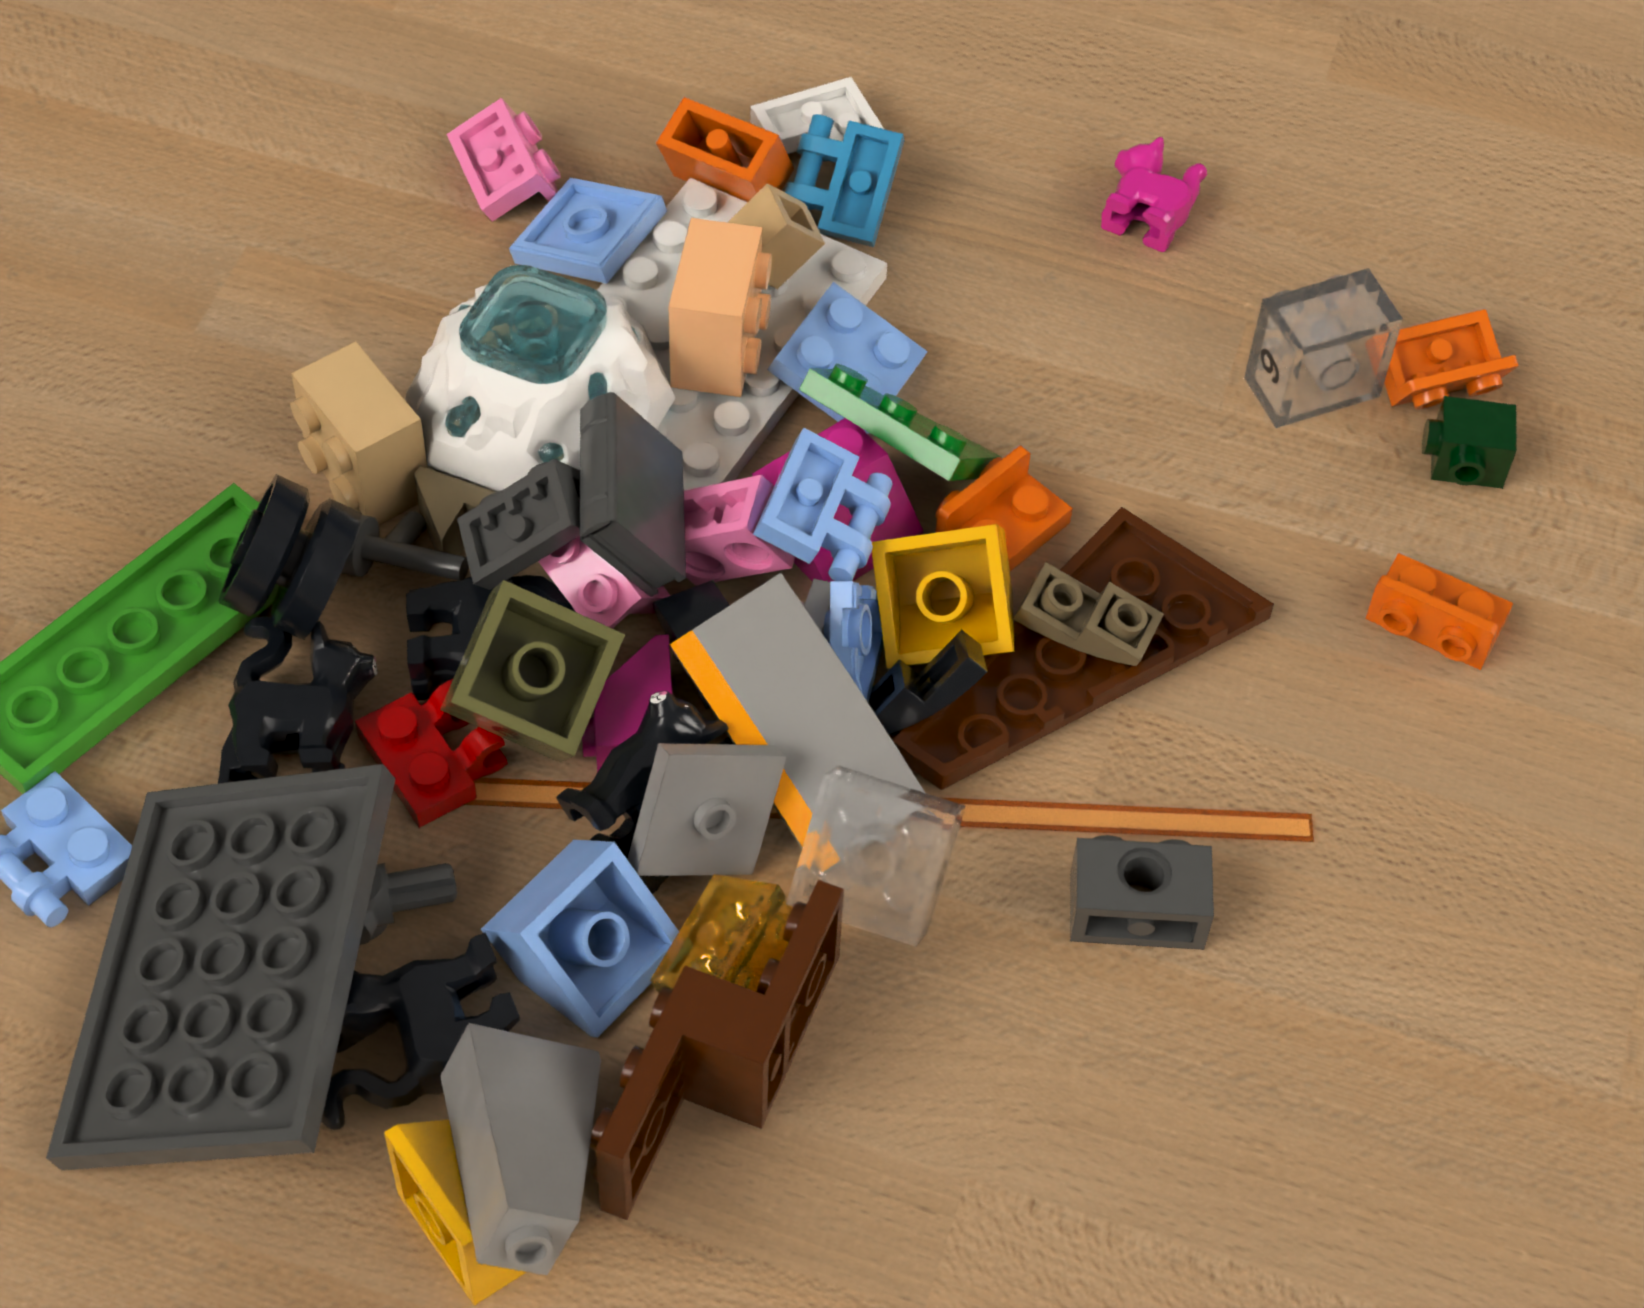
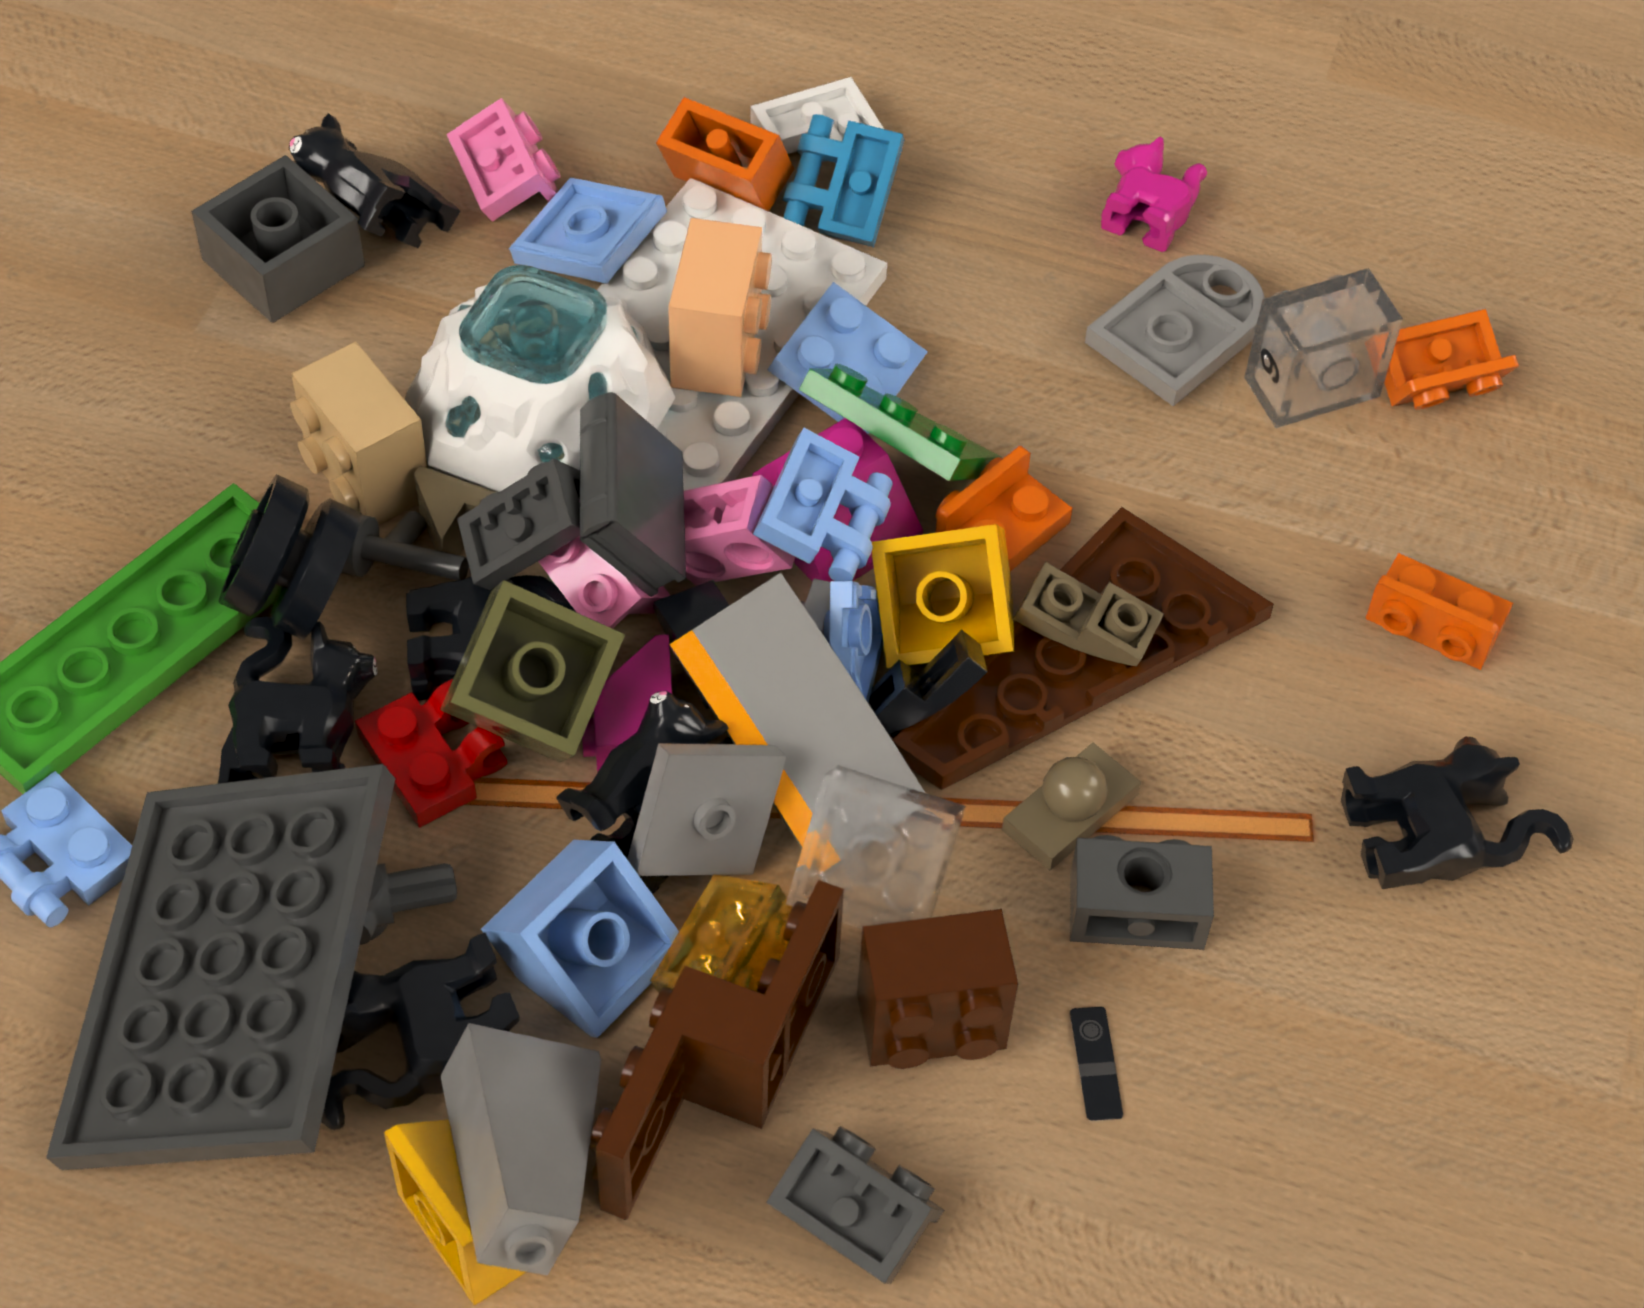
(278, 238): none -> dark grey brick
(371, 184): none -> black animal
(786, 230): tan brick -> none
(855, 1202): none -> dark grey bracket
(936, 988): none -> reddish brown brick
(1071, 804): none -> dark tan tile
(1096, 1064): none -> black sticker
(1176, 327): none -> light grey plate
(1434, 818): none -> black animal
(1471, 442): dark green brick -> none

